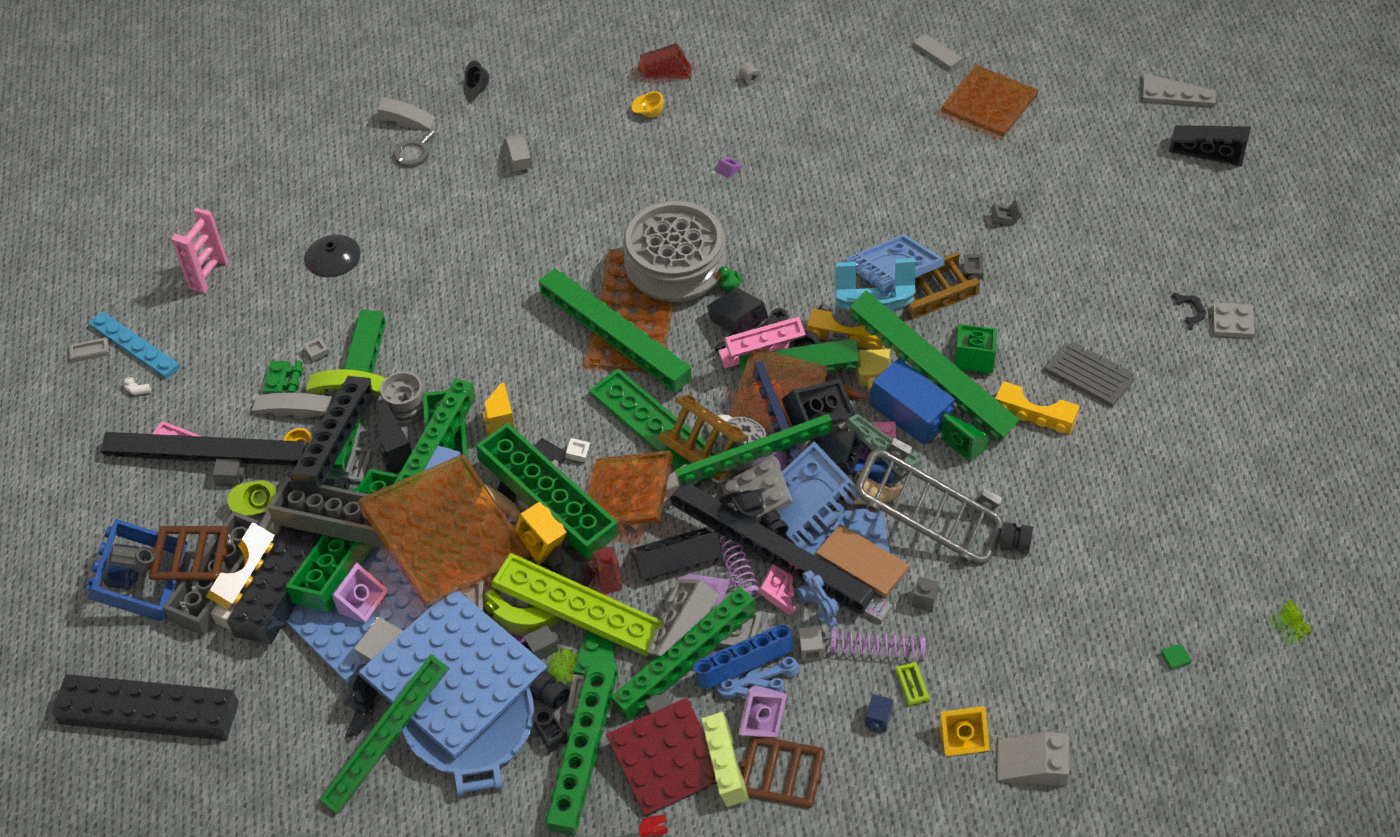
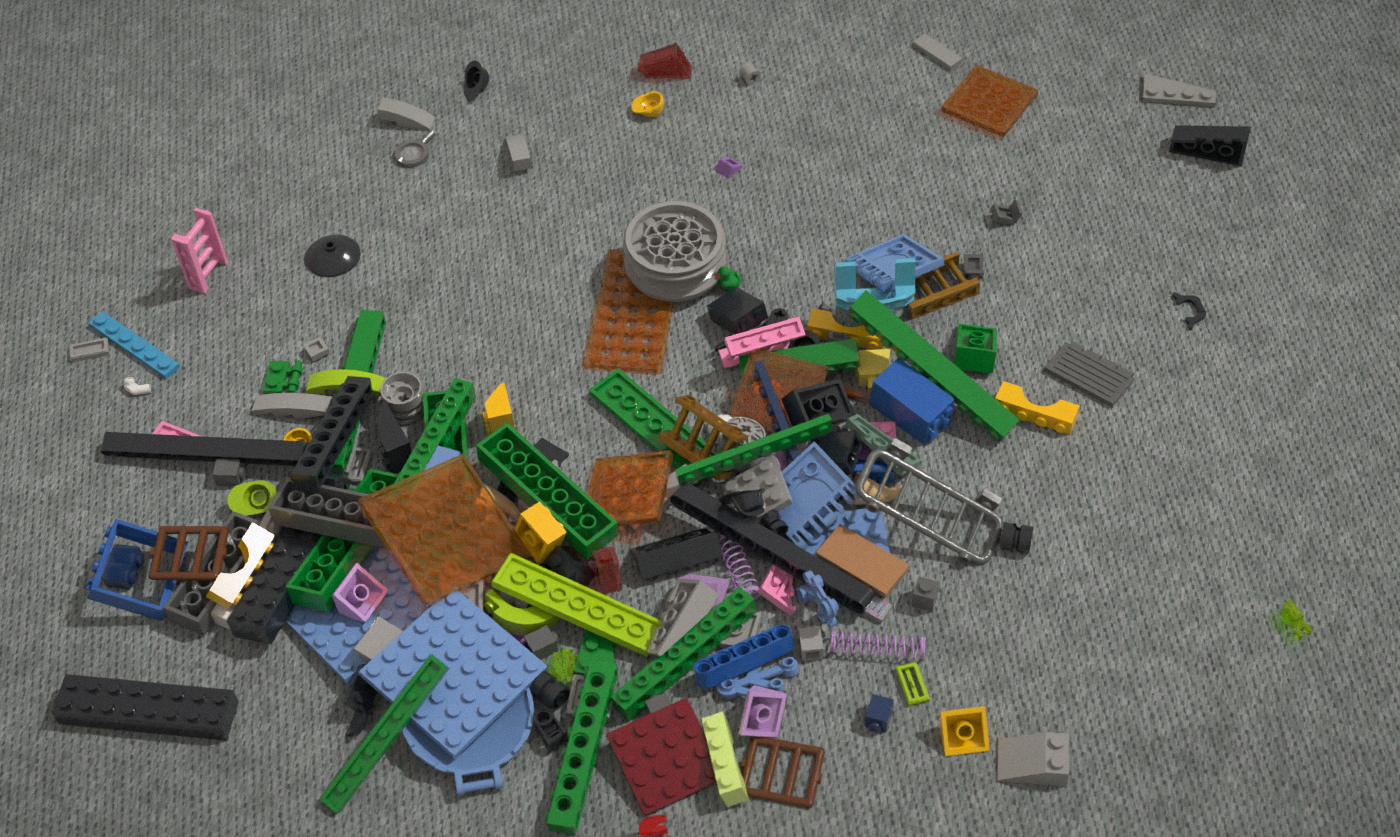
(131, 557): dark grey piece -> none
(577, 450): white plate -> none
(615, 330): green brick -> none
(963, 437): green slope -> none
(1176, 657): green tile -> none
(1233, 320): light grey plate -> none

